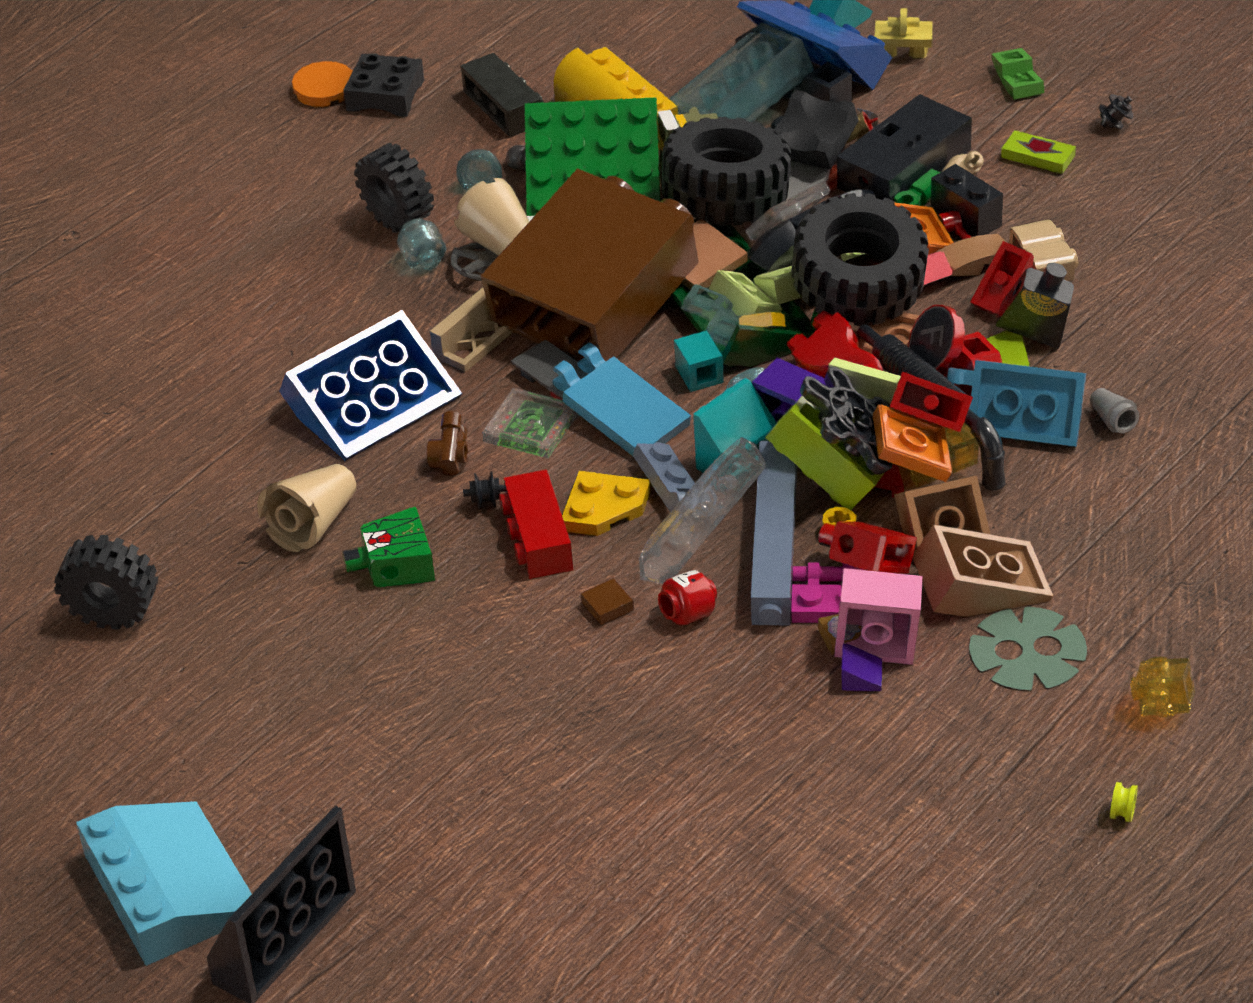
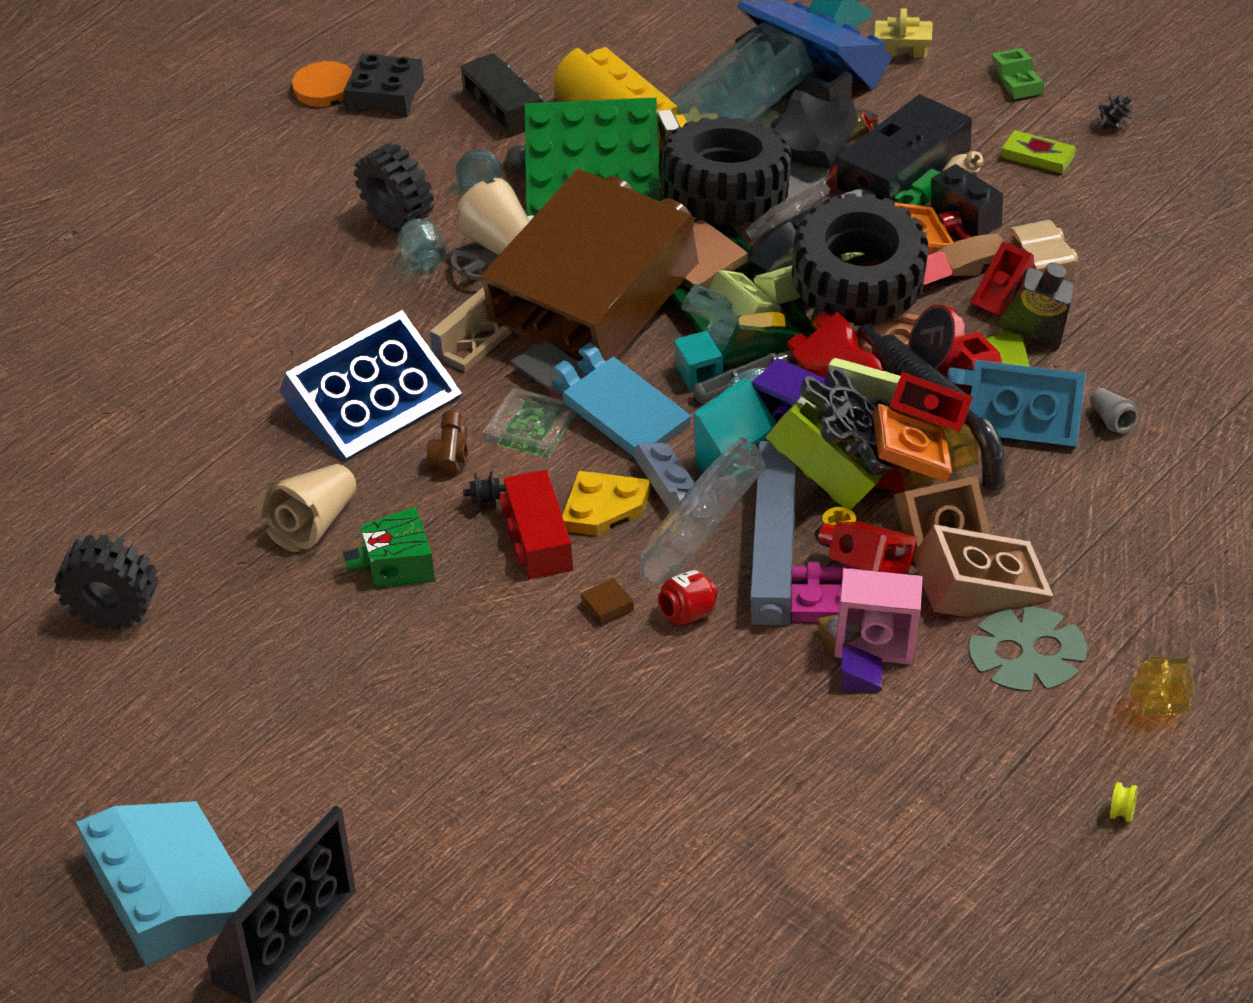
(716, 386): none -> dark grey piece

